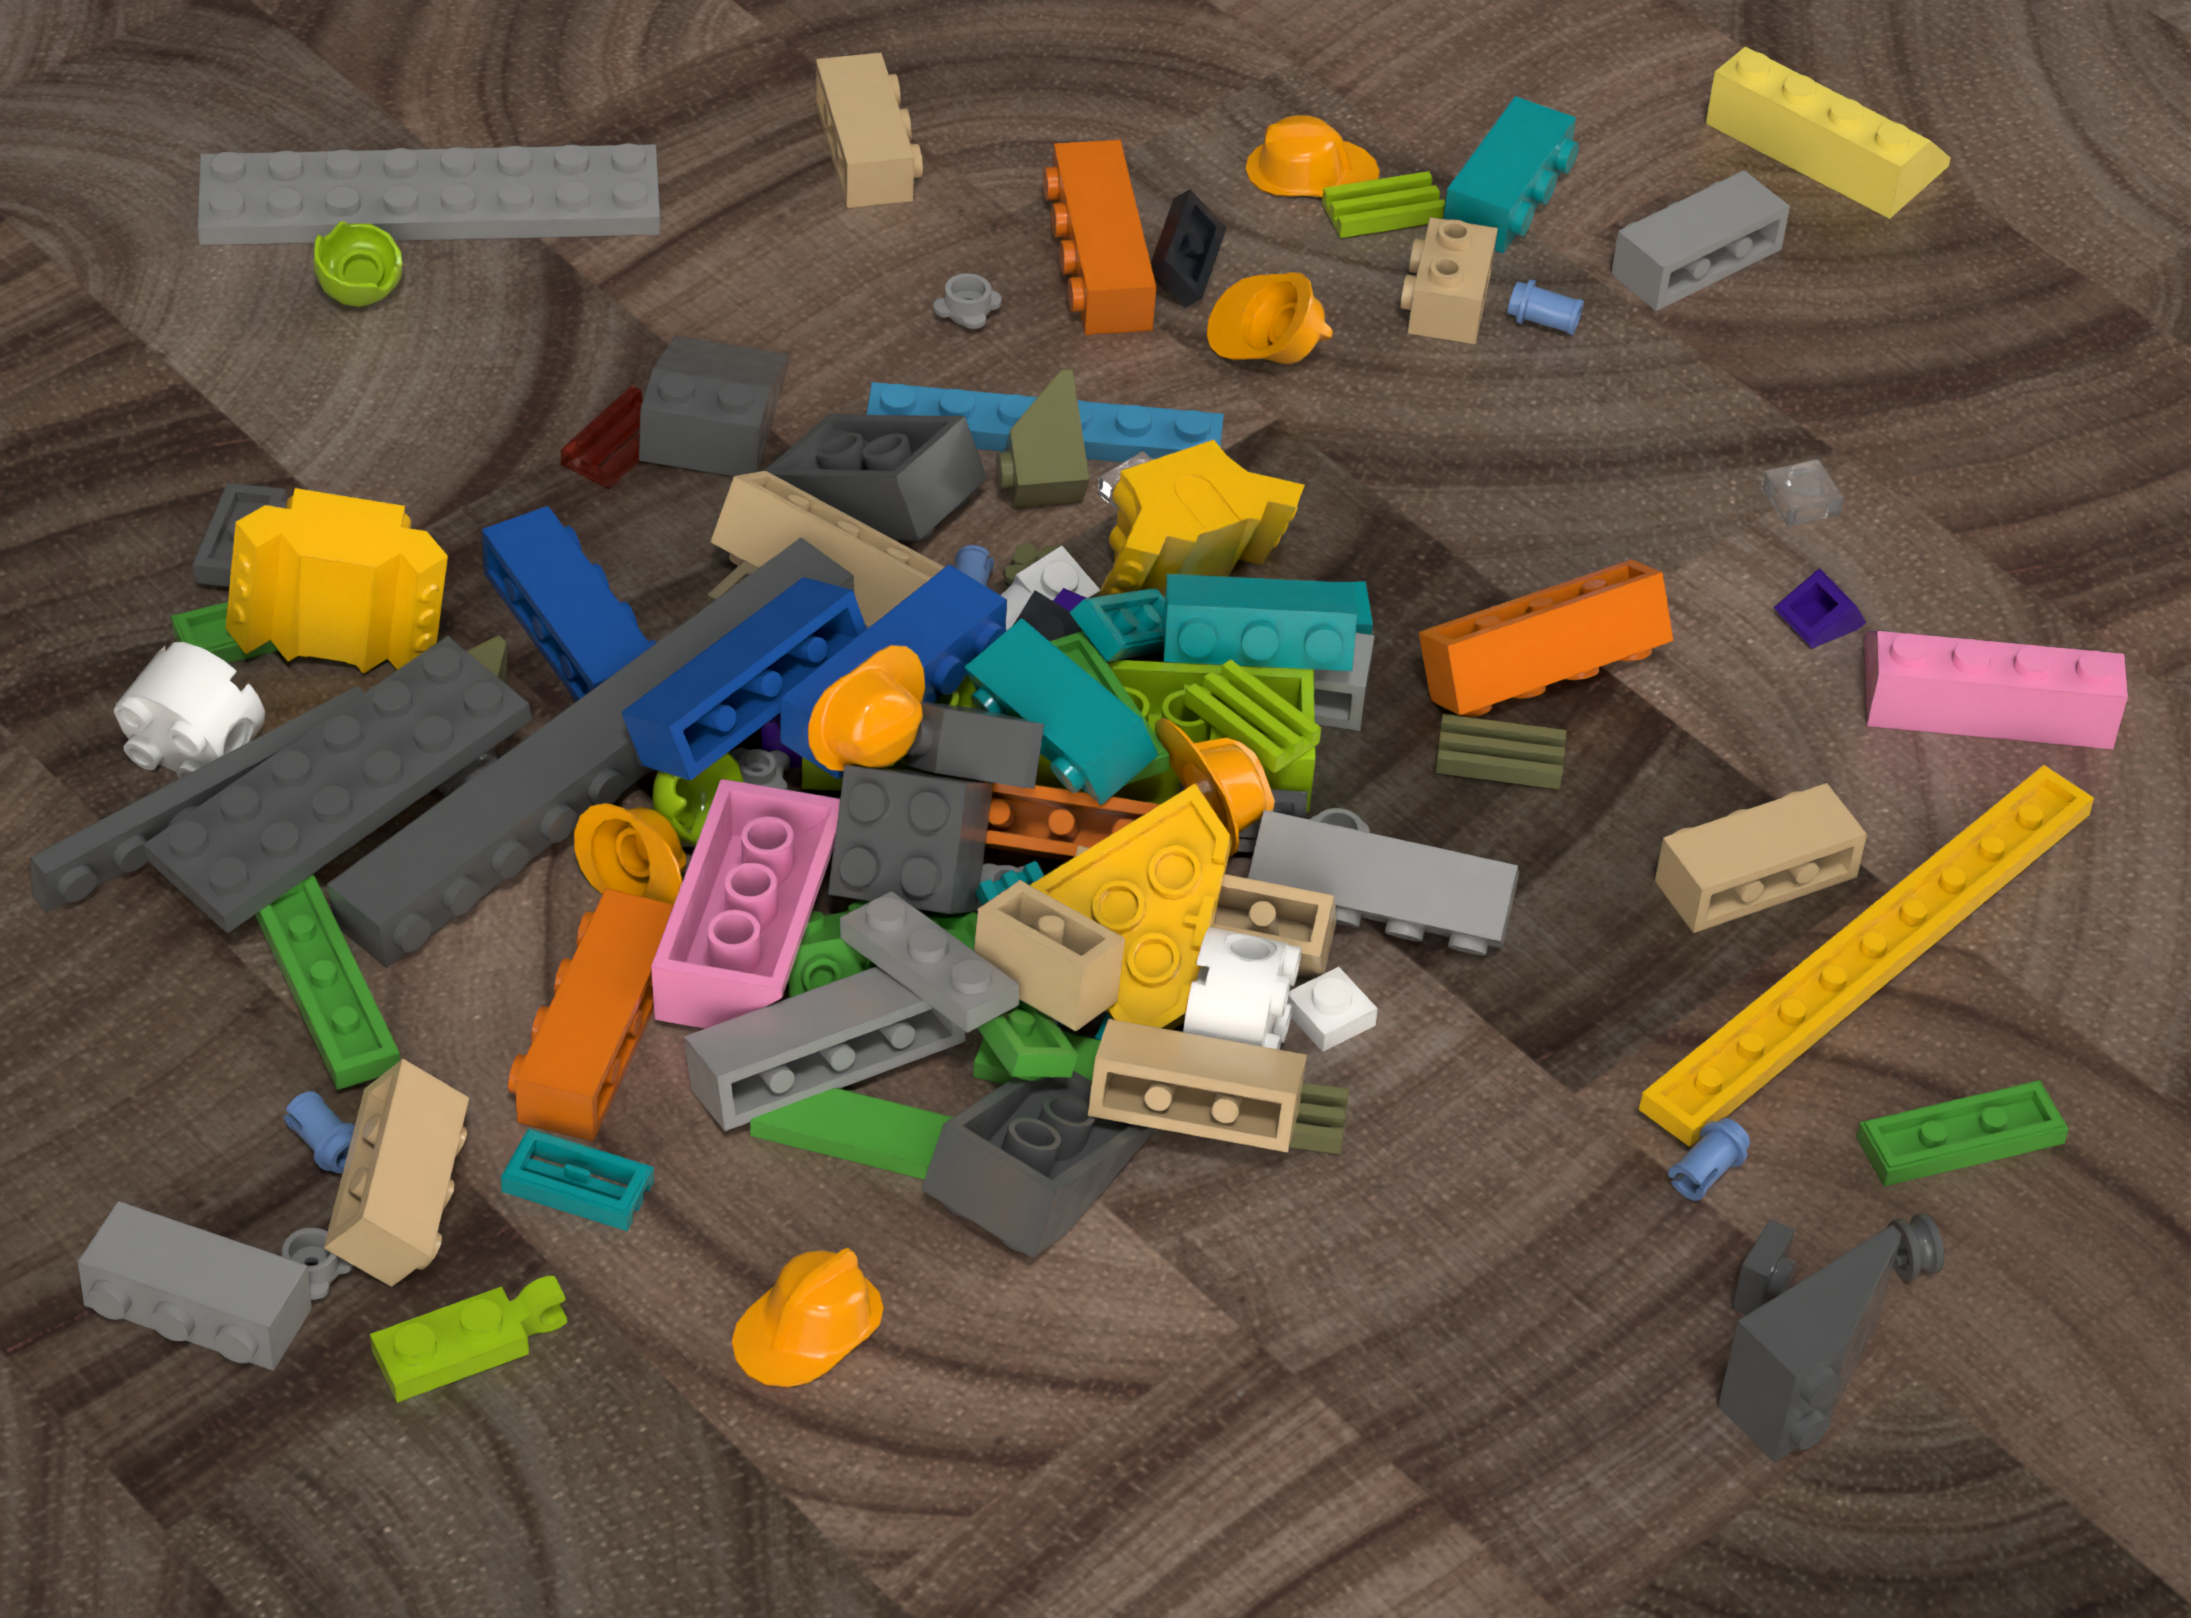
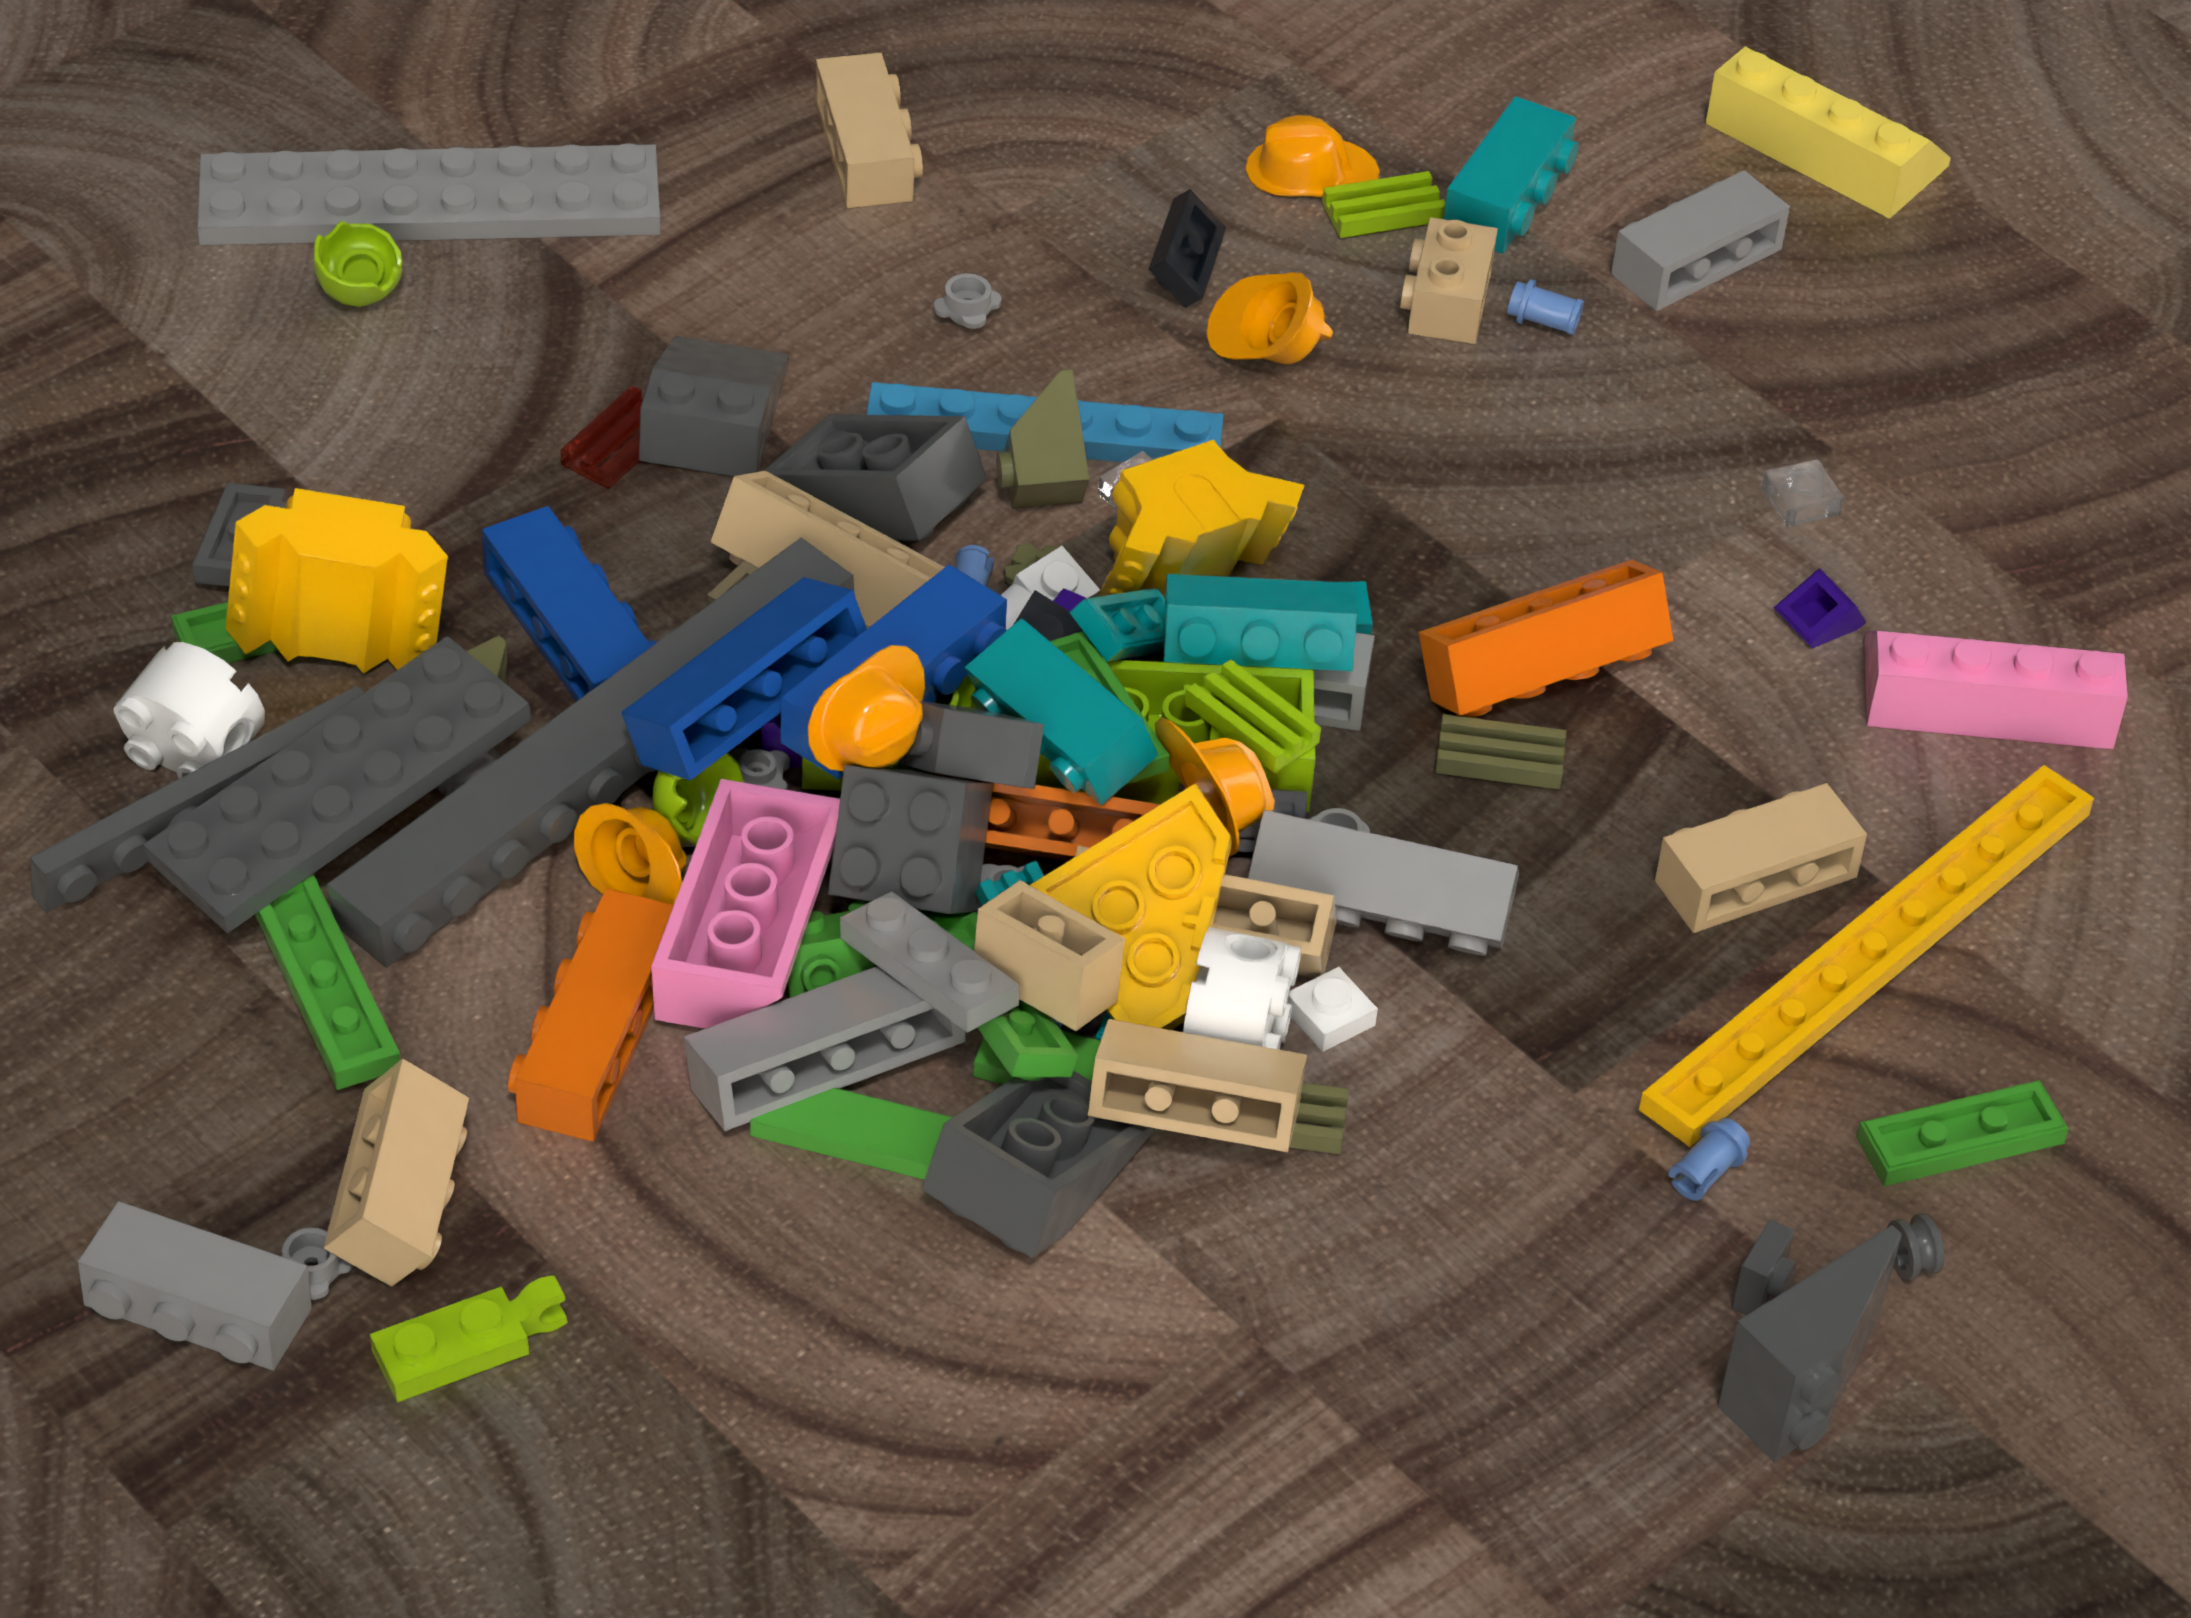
(320, 1130): medium blue pin -> none
(571, 1187): teal tile -> none
(807, 1319): light orange piece -> none
(1101, 237): orange brick -> none

